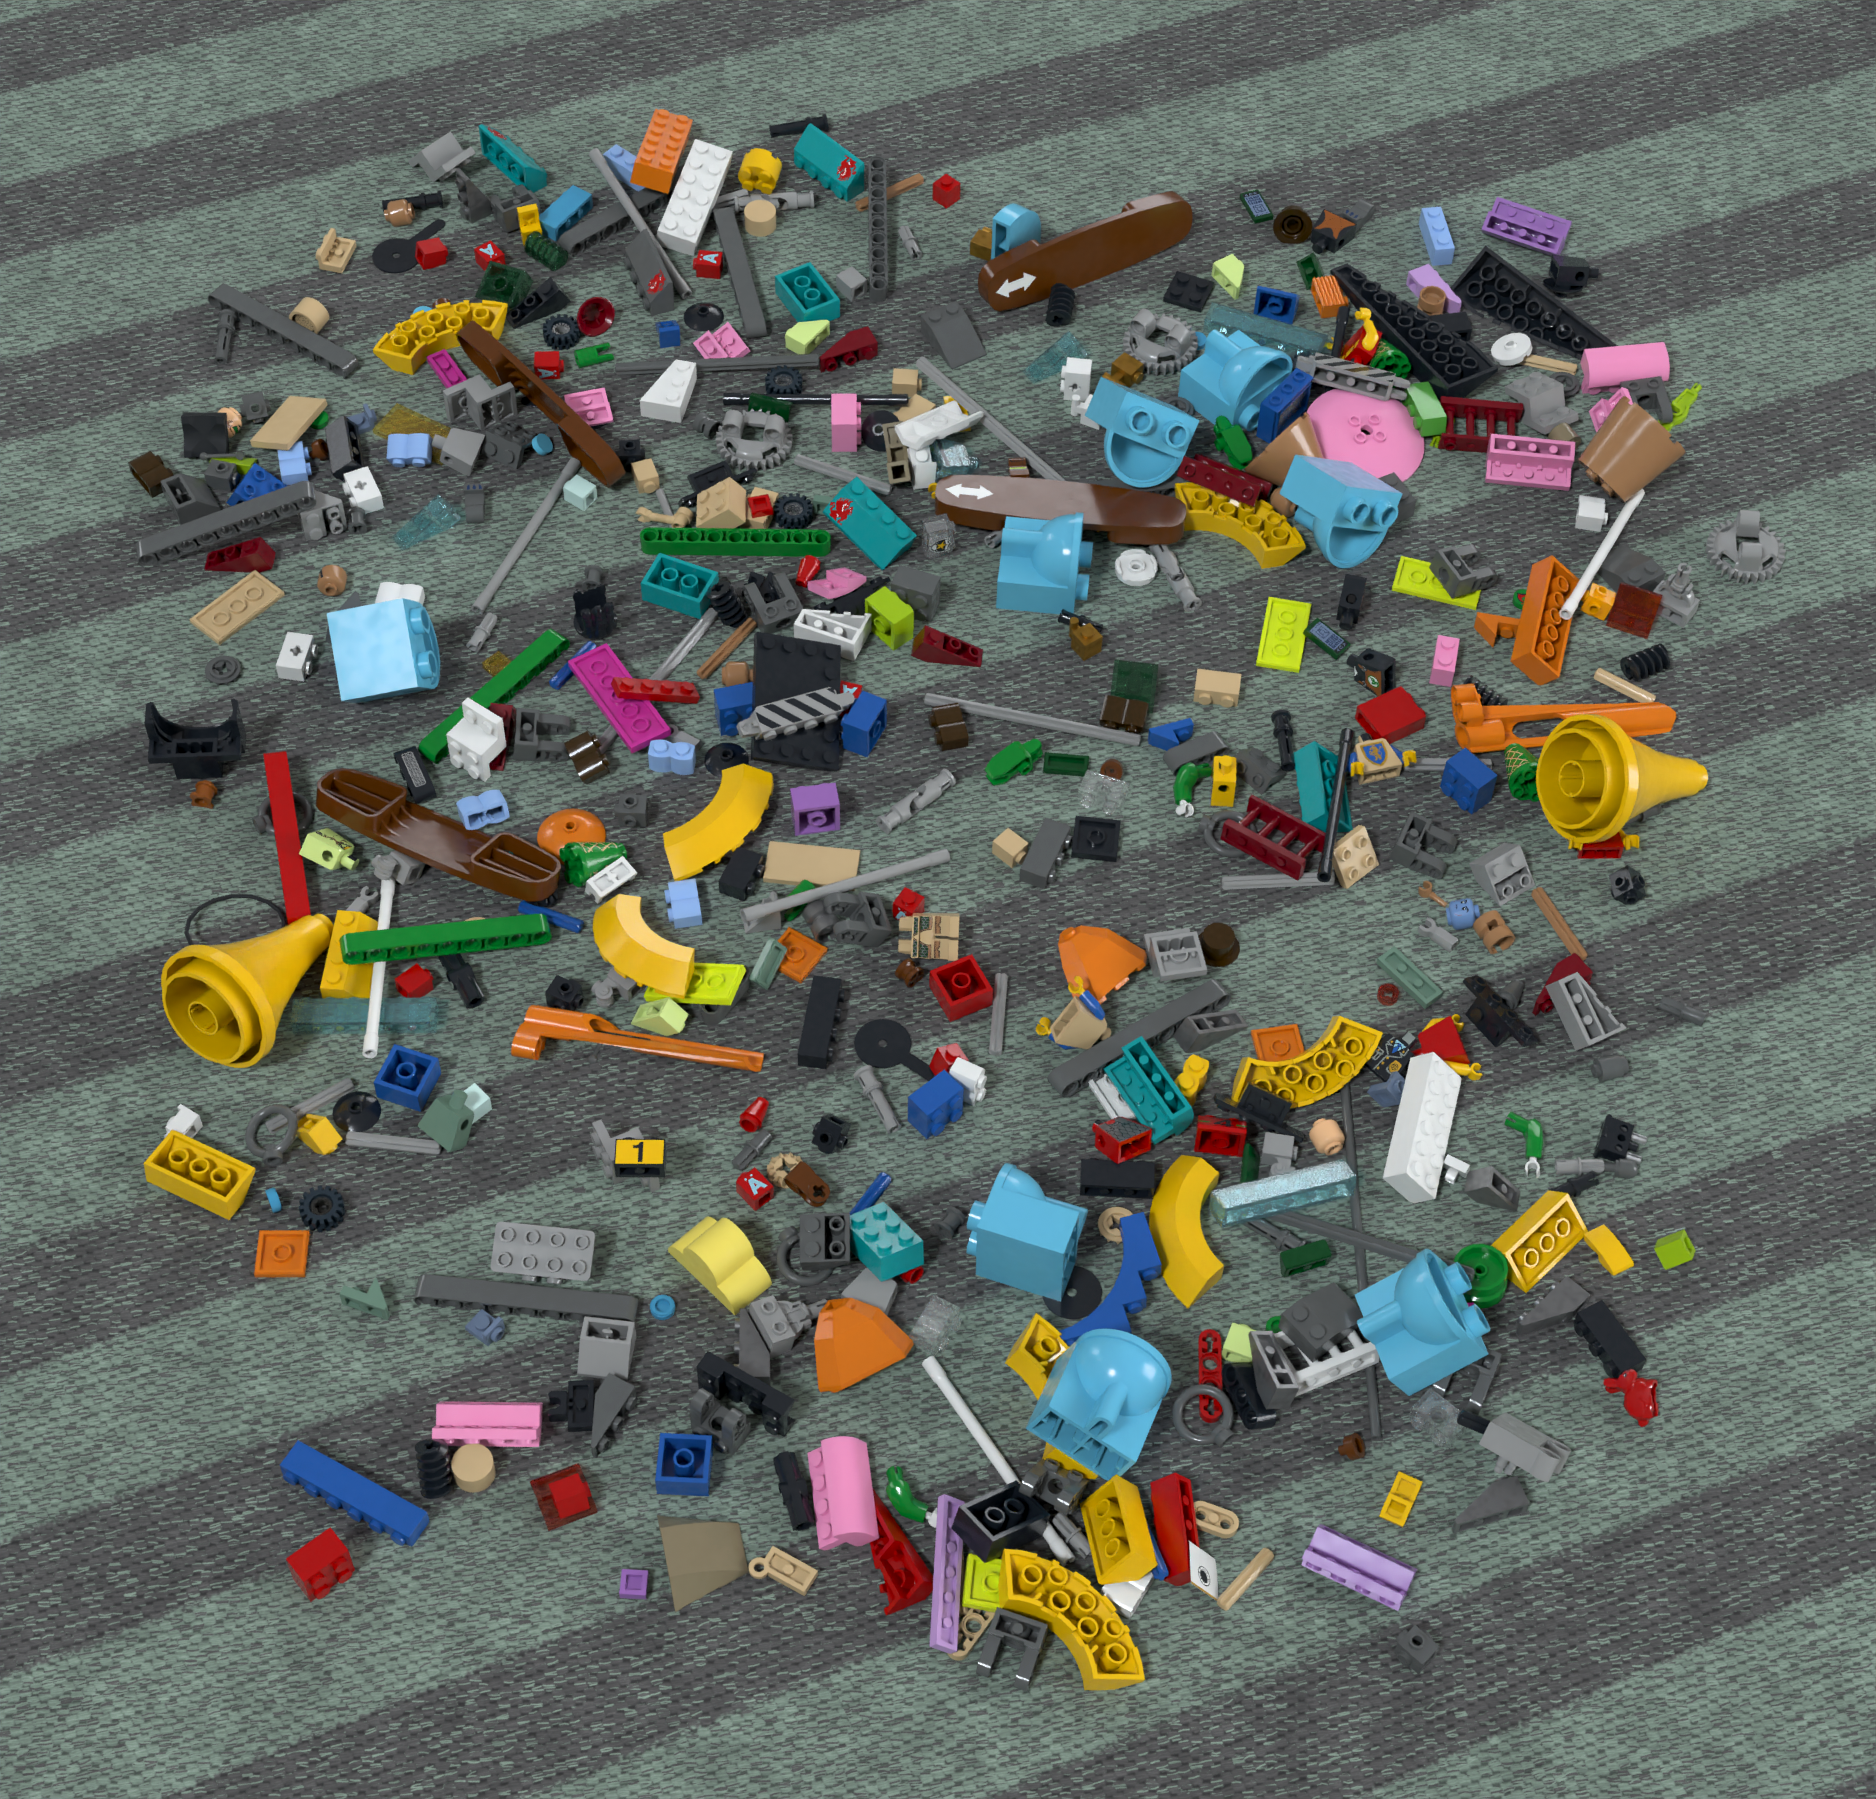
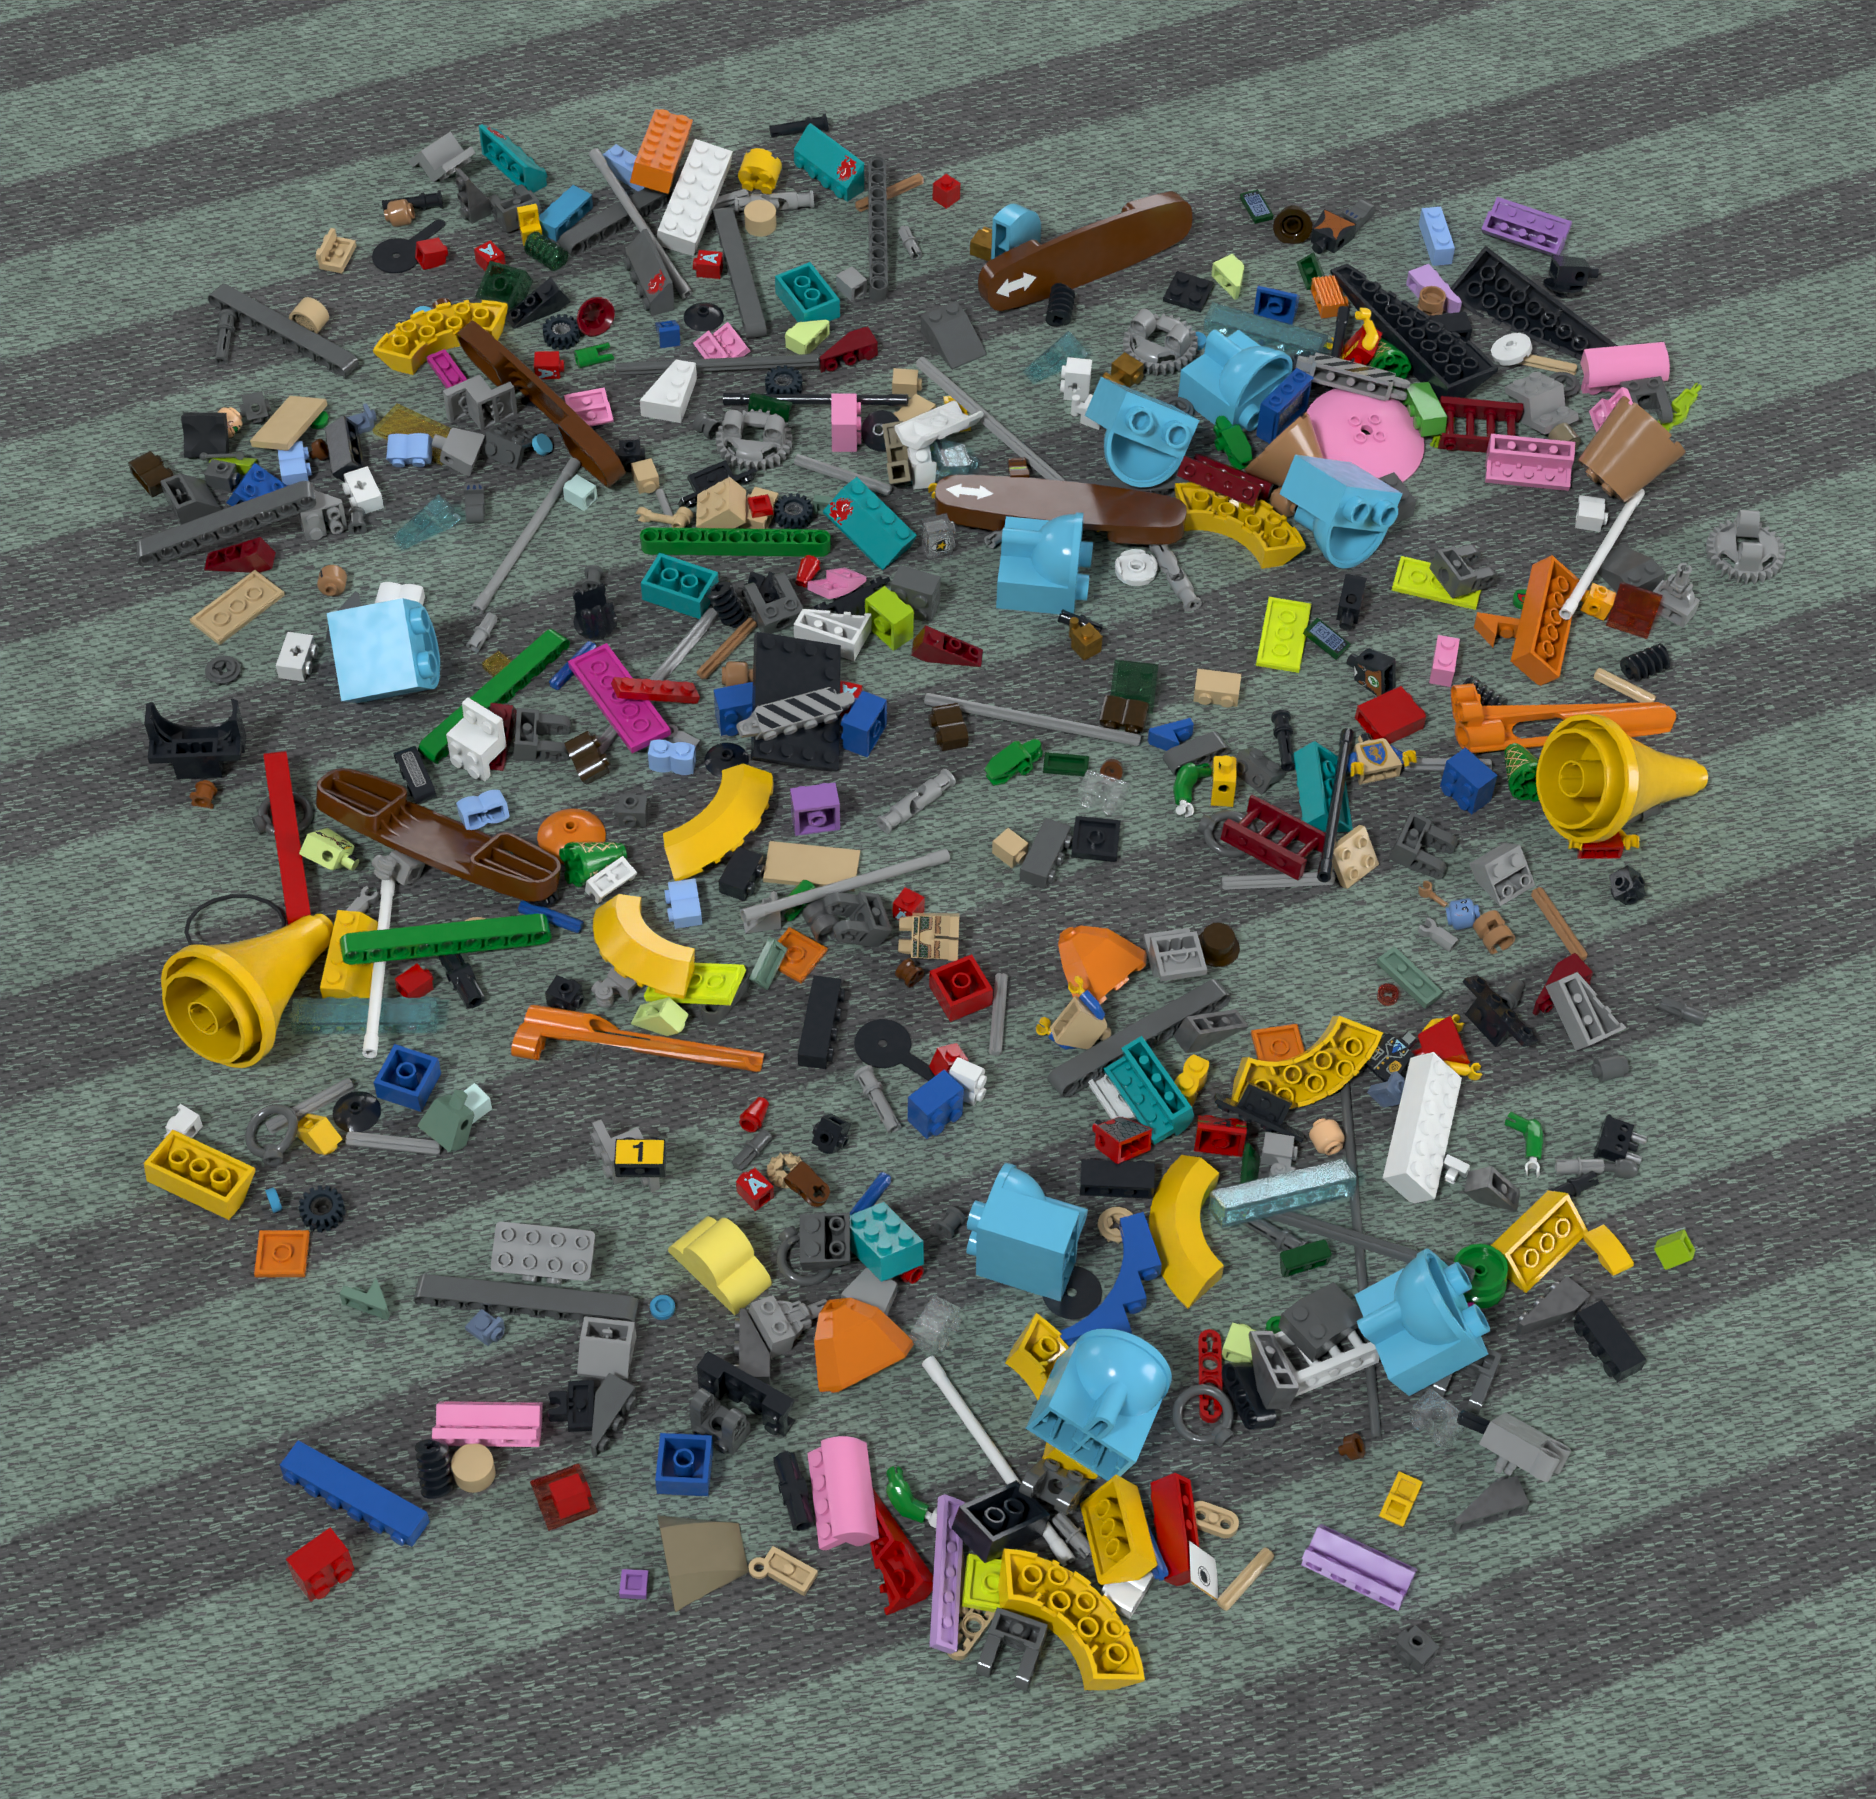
(1639, 1395): red animal -> none

